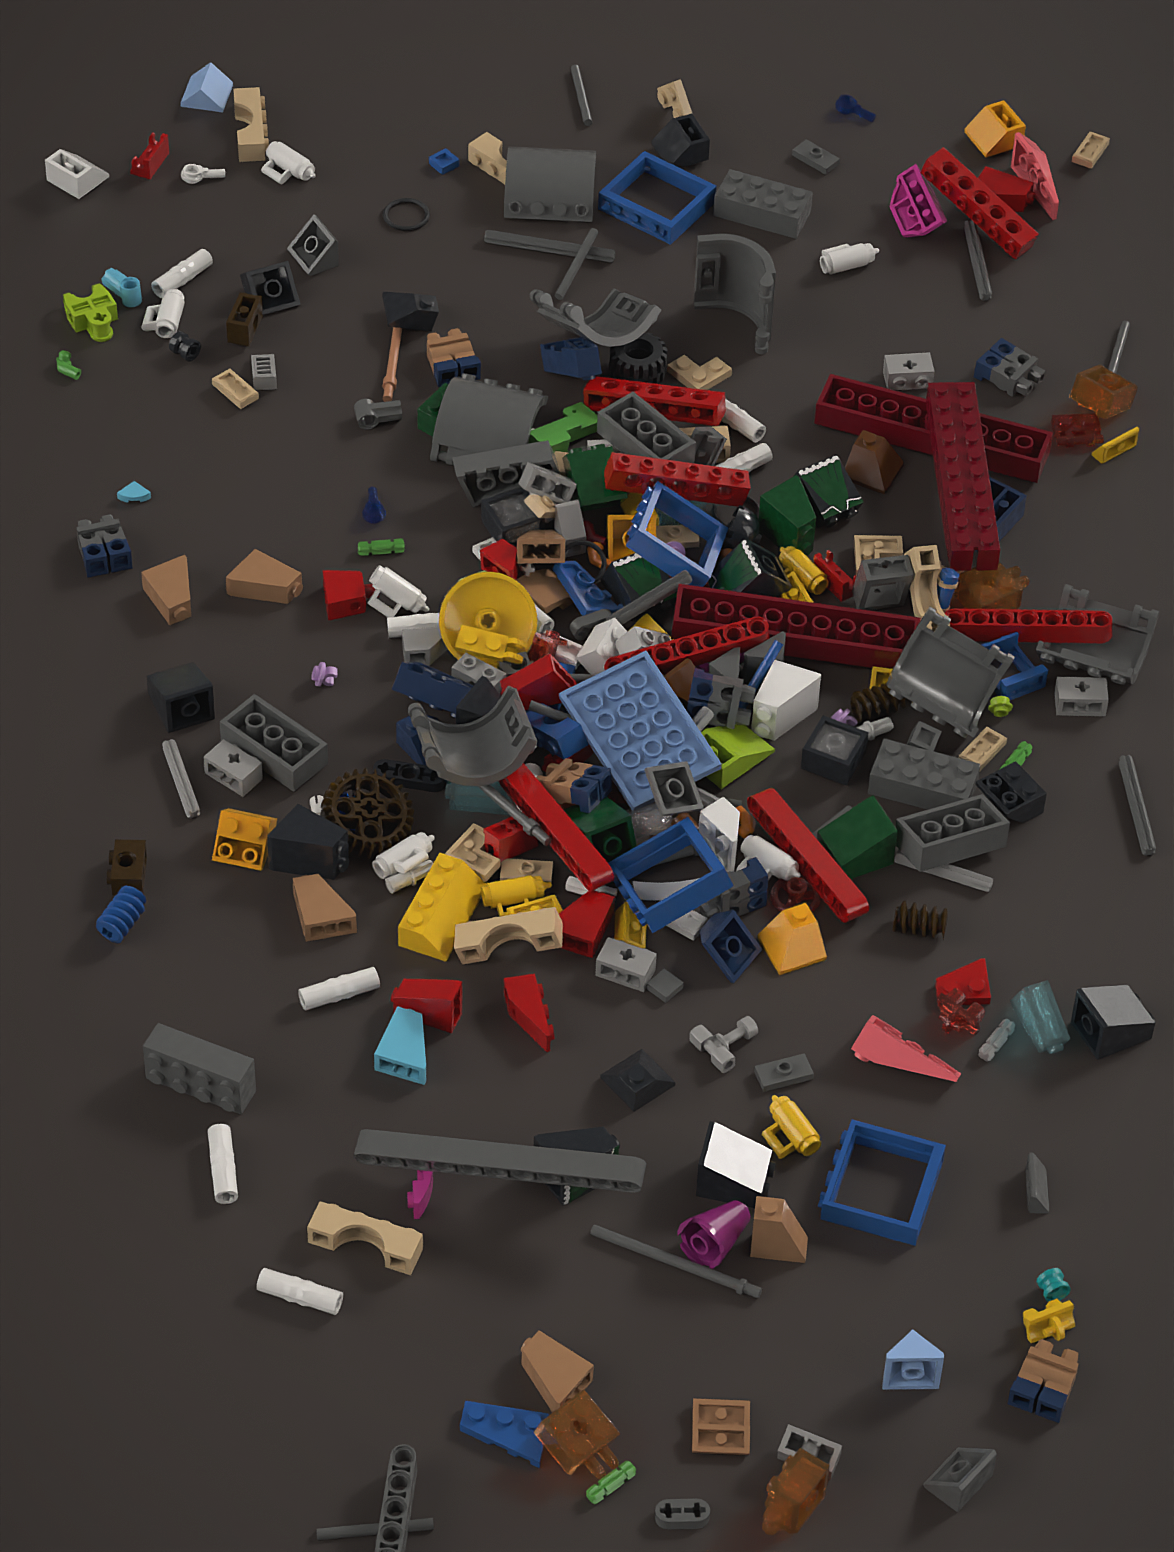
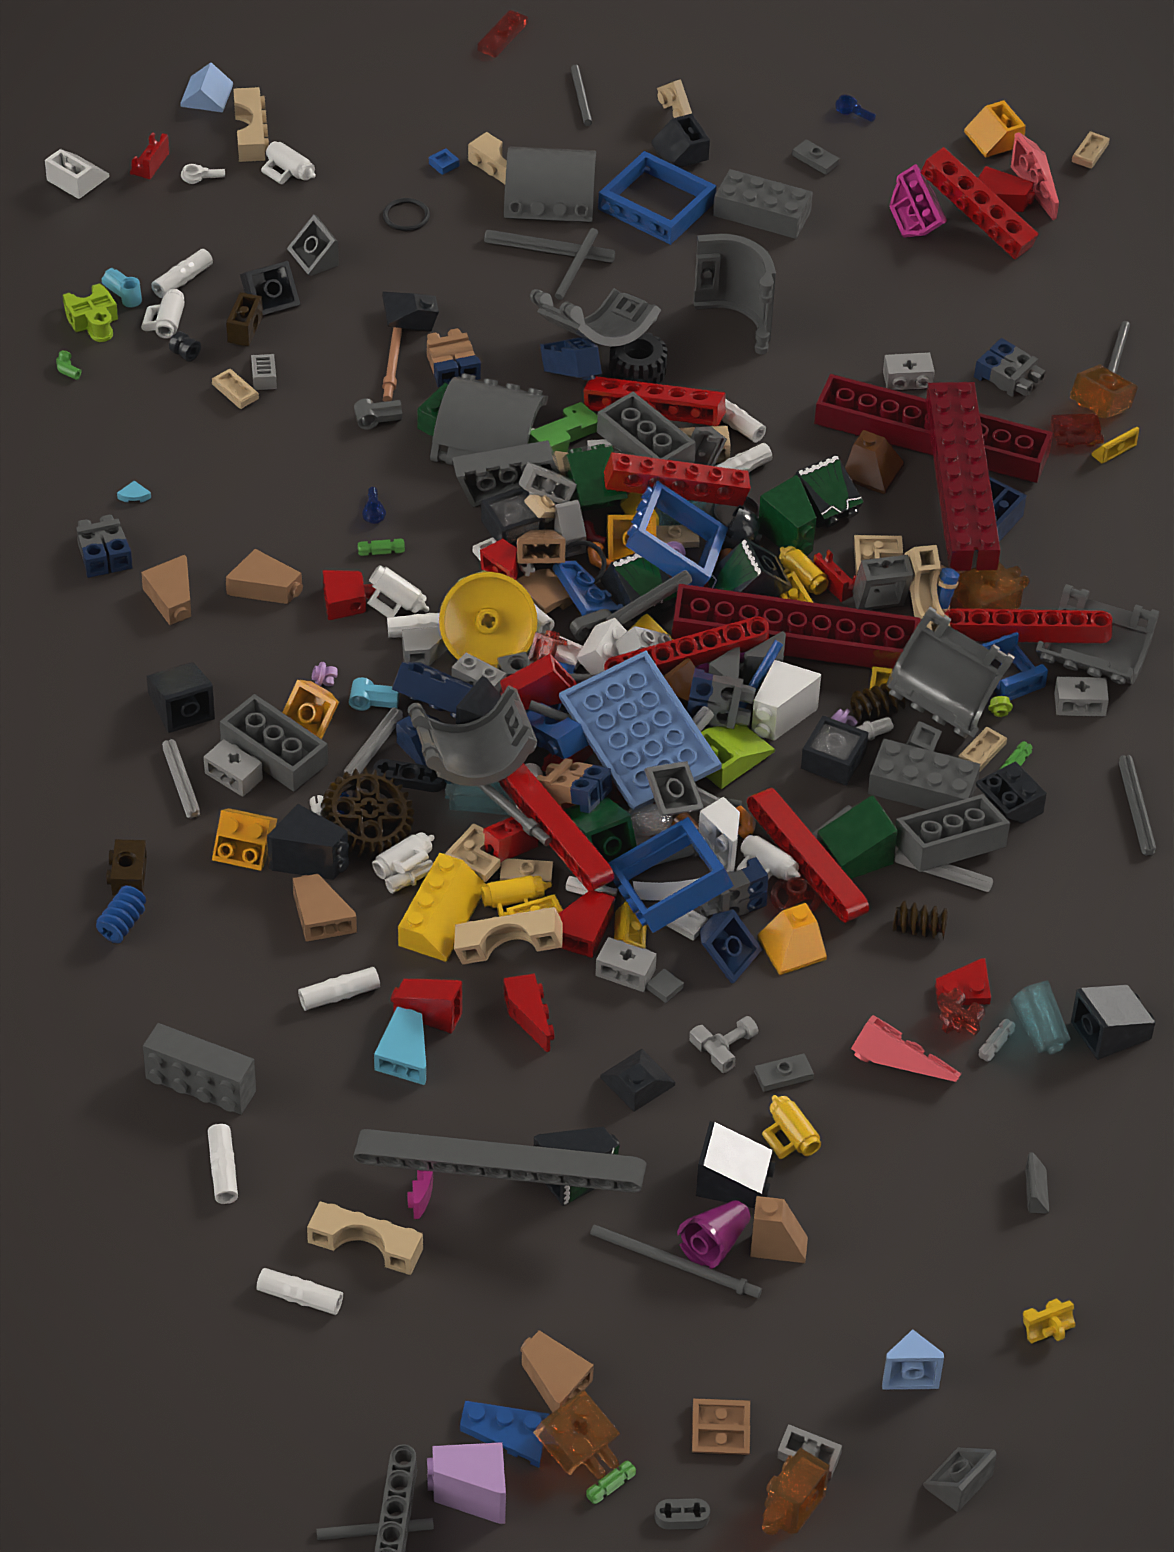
(311, 707): none -> light orange slope
(366, 694): none -> medium azure piece
(375, 741): none -> light grey axle
(469, 1479): none -> lavender slope
(489, 644): yellow hinge -> none
(502, 33): none -> clear red plate
(697, 376): tan plate -> none
(847, 257): white piece -> none
(890, 1142): blue window -> none
(977, 260): dark grey axle -> none
(1046, 1371): hips -> none
(1053, 1285): teal wheel -> none

